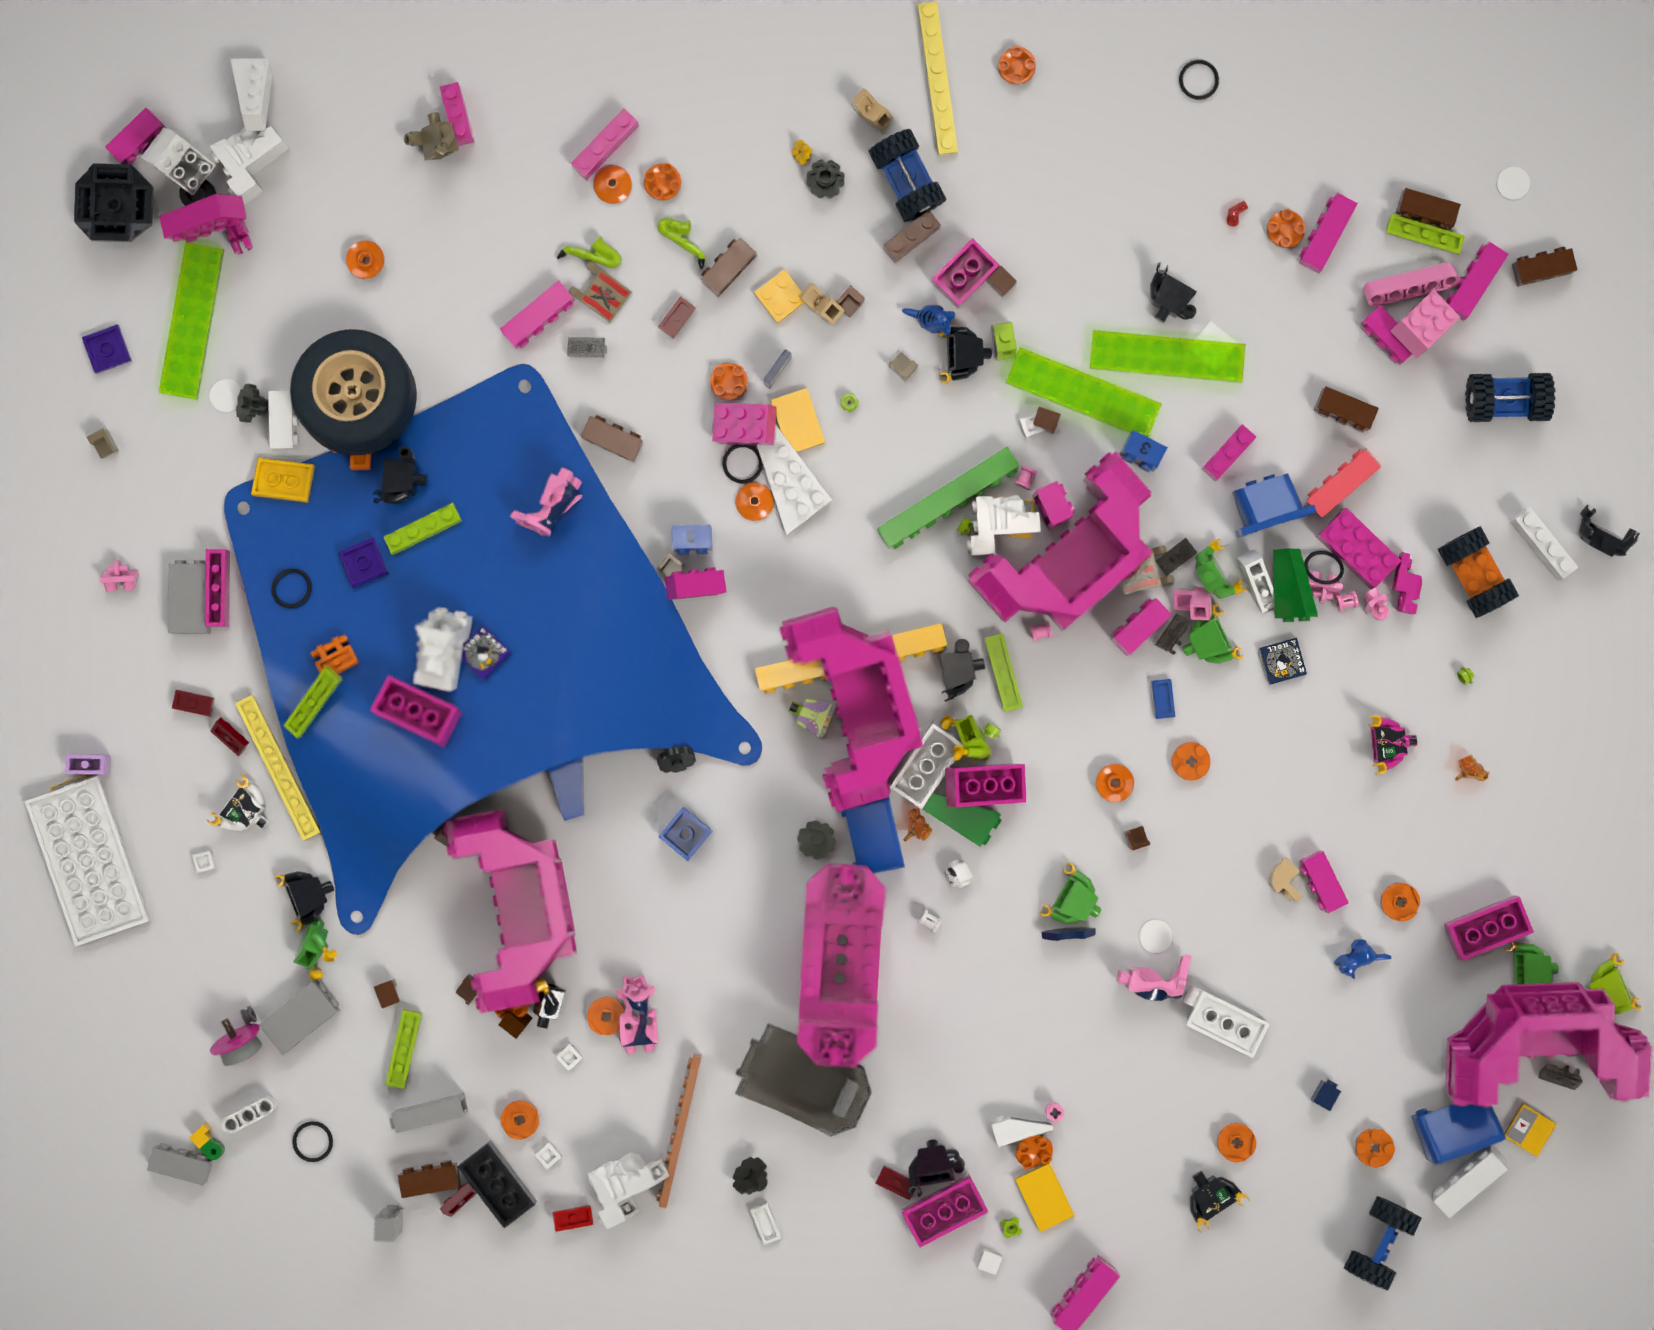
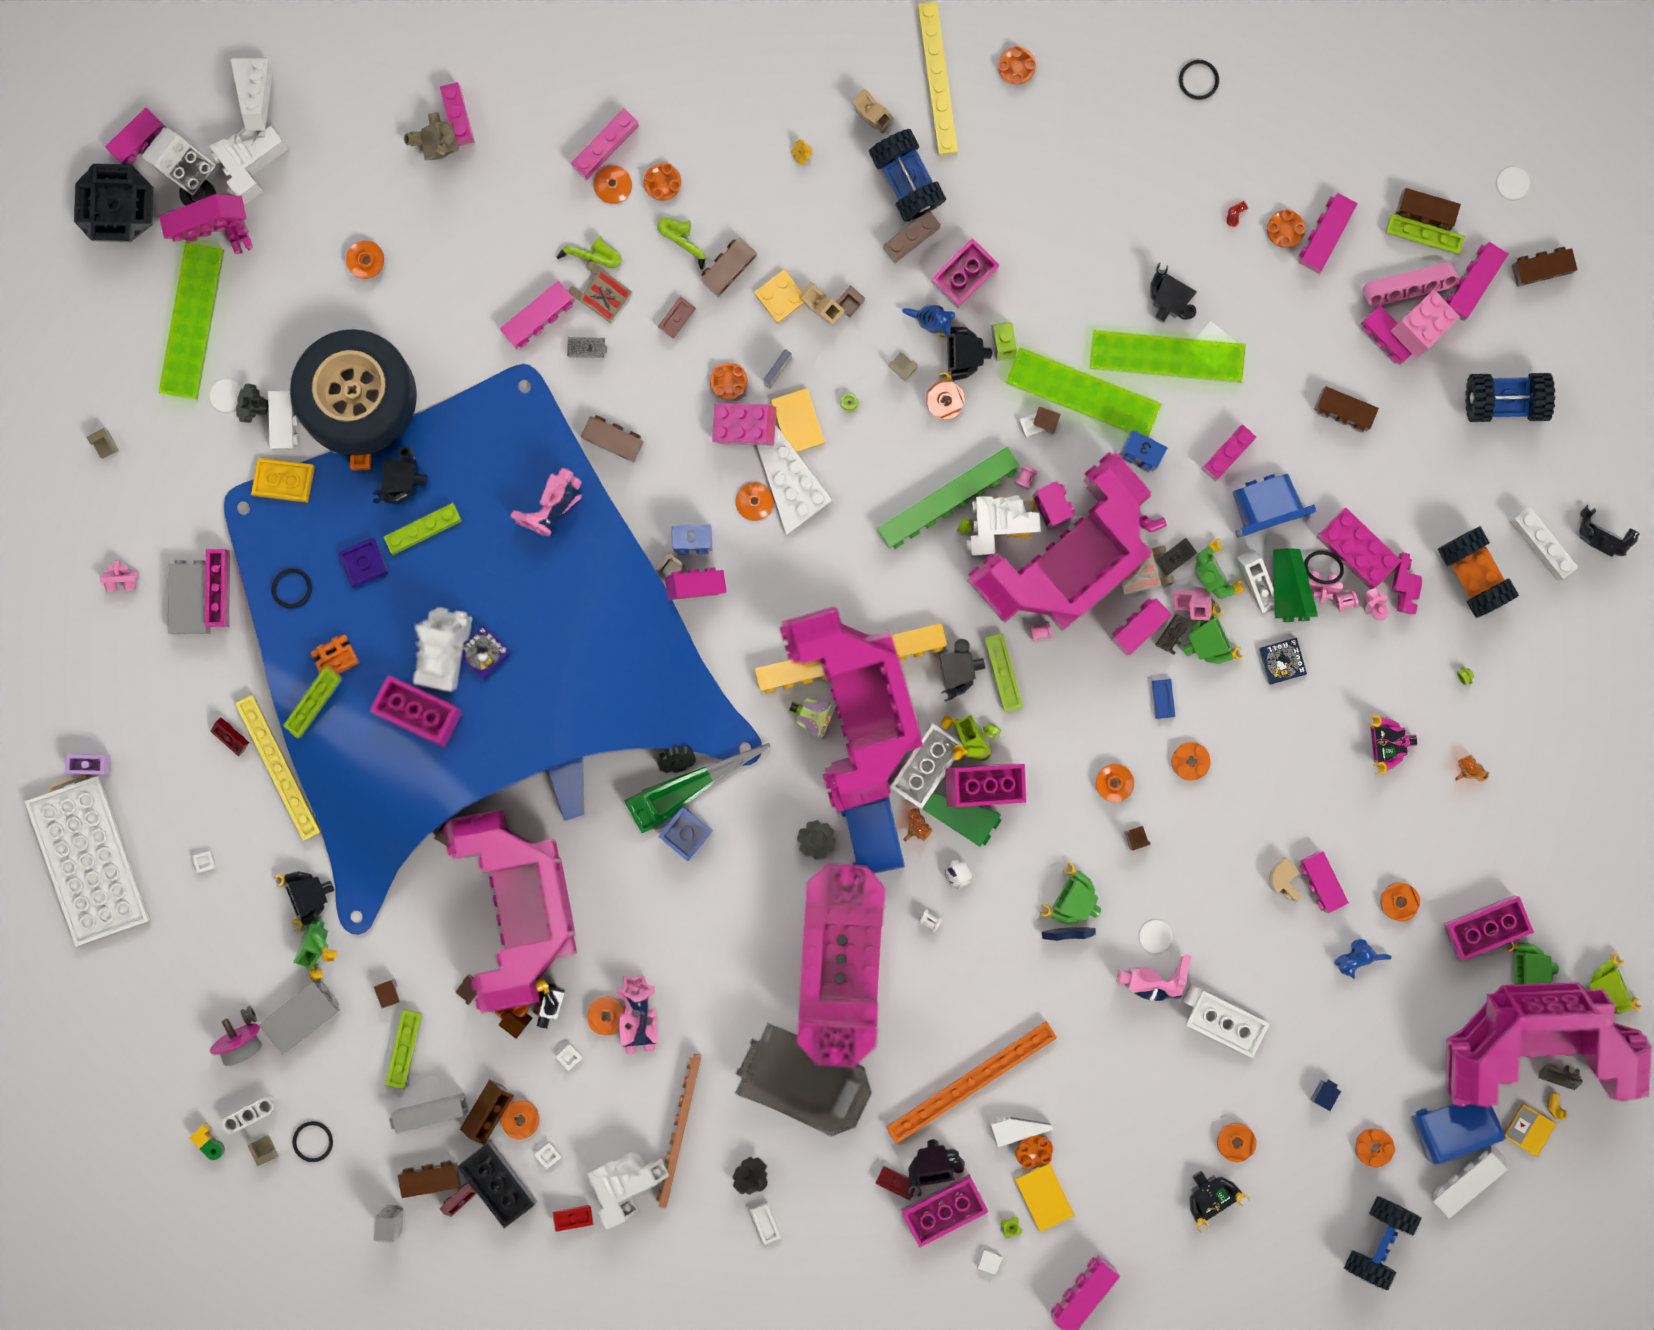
(106, 349): dark purple tile -> none
(180, 1164): light grey brick -> none
(193, 703): dark red plate -> none
(242, 809): torso -> none
(263, 1150): none -> dark tan panel
(486, 1112): none -> reddish brown brick
(664, 799): none -> green plate
(738, 480): black tyre -> none
(825, 179): pearl dark grey plant -> none
(954, 404): none -> plate
(971, 1082): none -> orange plate
(1001, 281): reddish brown panel -> none
(1059, 1115): bright pink bush -> none
(1150, 525): none -> dark pink arm
(1343, 482): coral wedge -> none
(1554, 1108): none -> yellow arm

